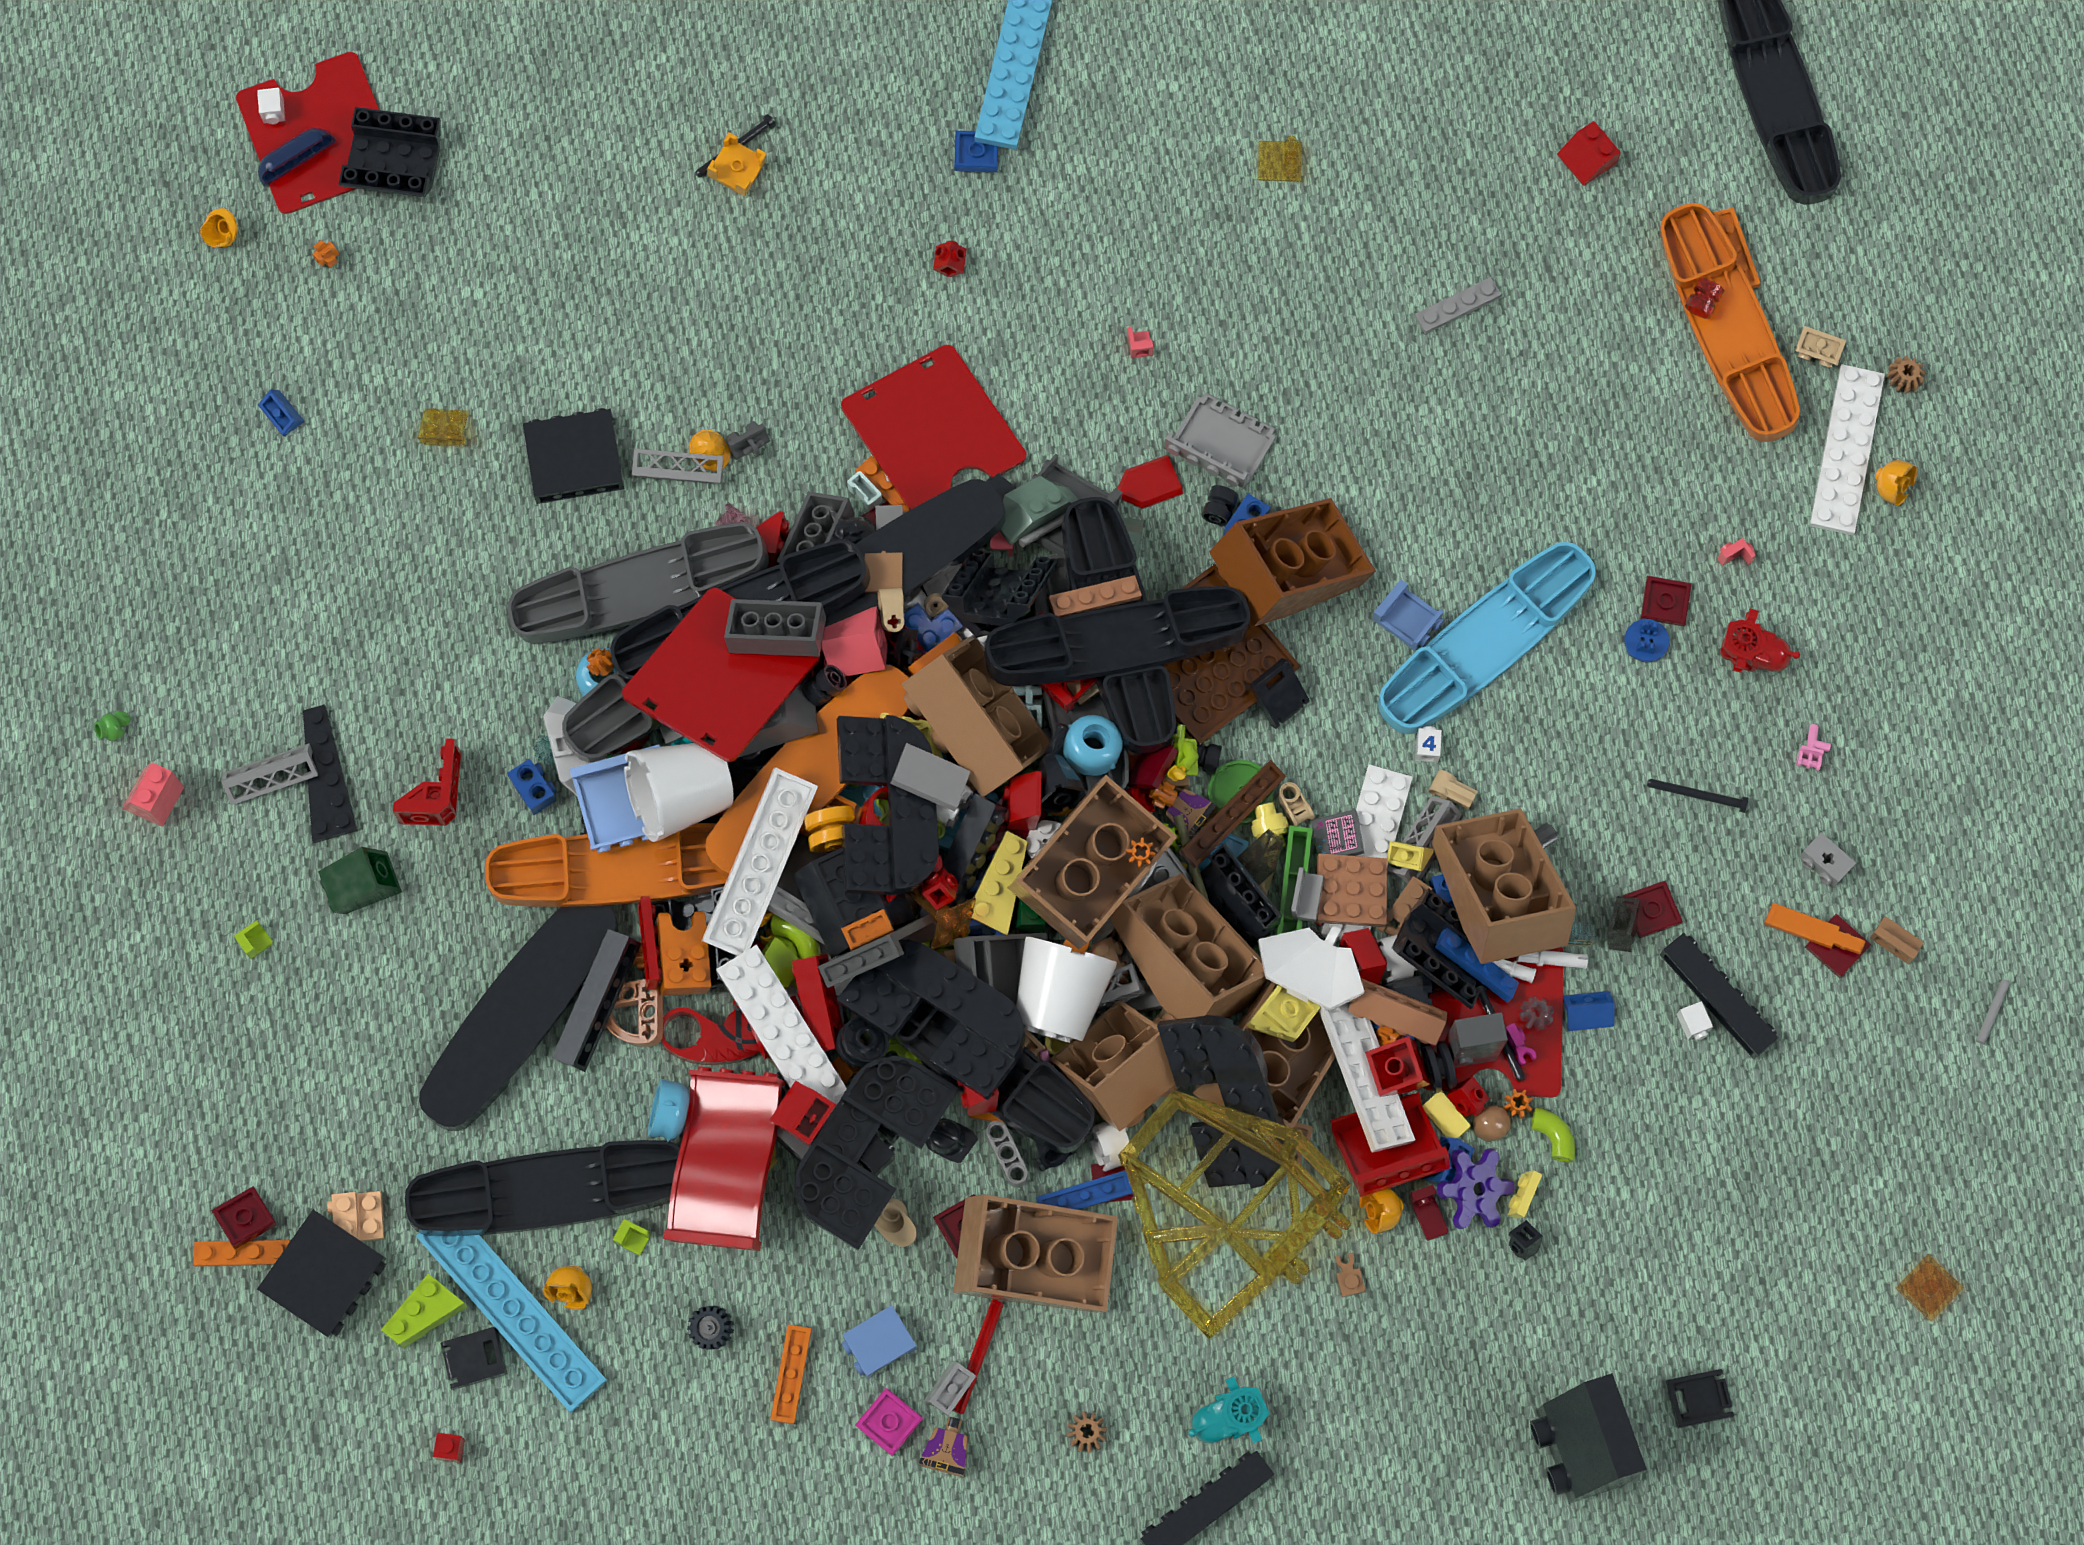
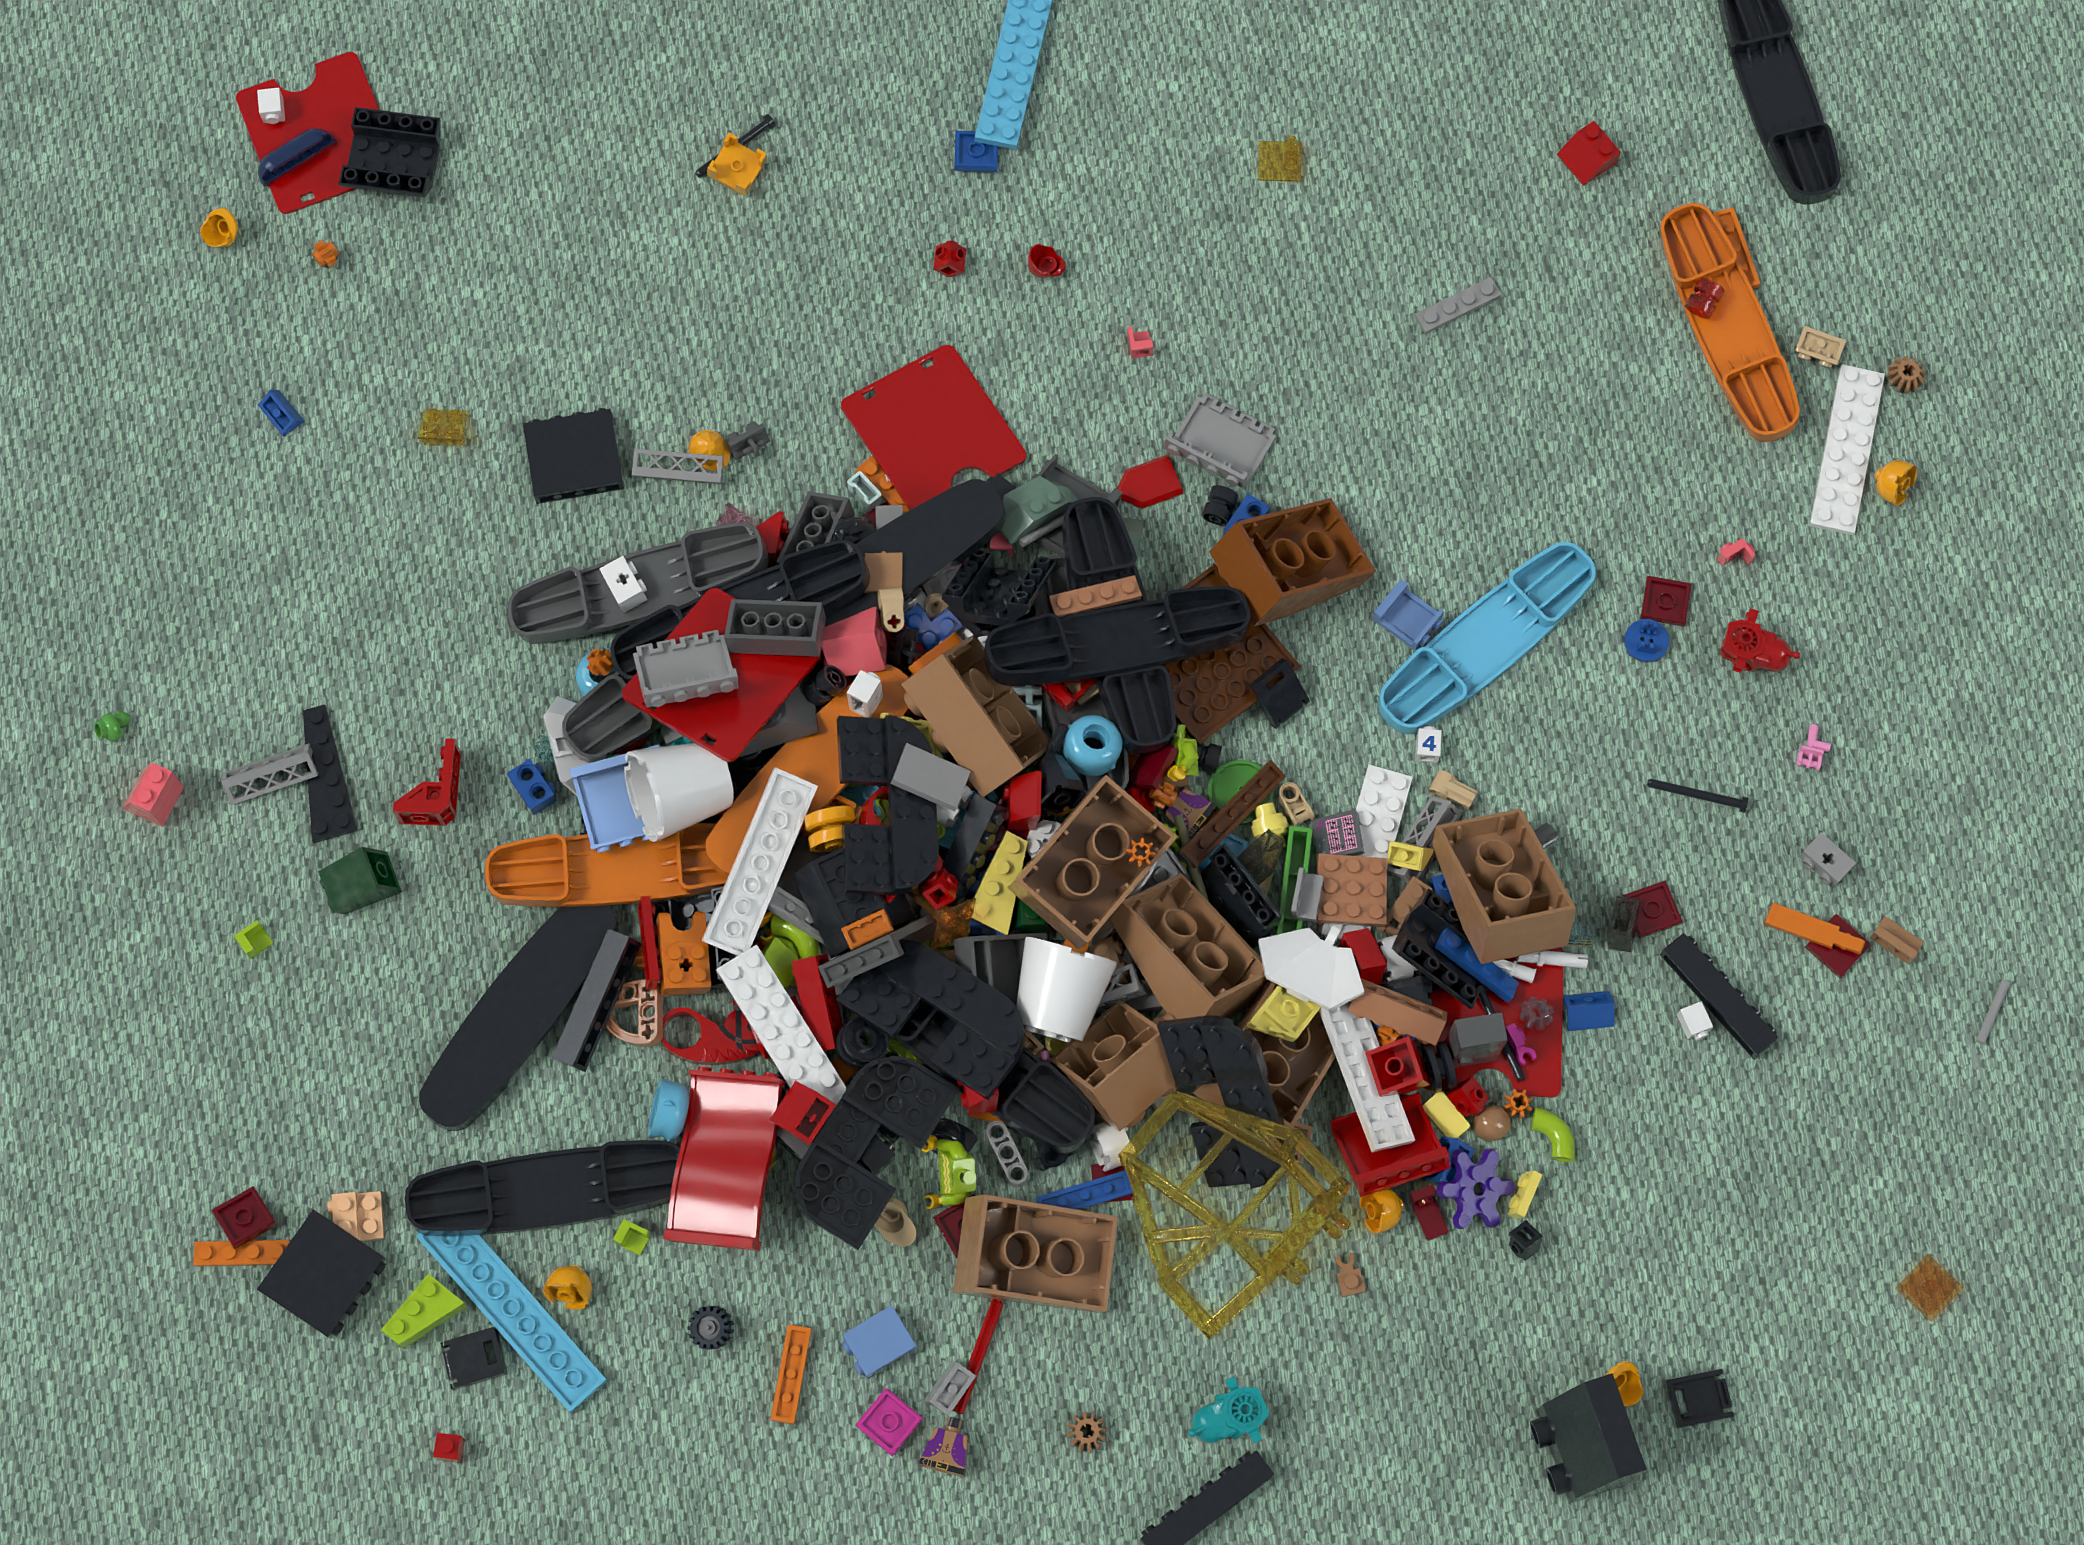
(618, 573): none -> white brick
(684, 669): none -> light grey hinge
(865, 694): none -> white brick
(955, 1172): none -> lime torso
(1045, 262): none -> red hair
(1628, 1382): none -> light orange piece

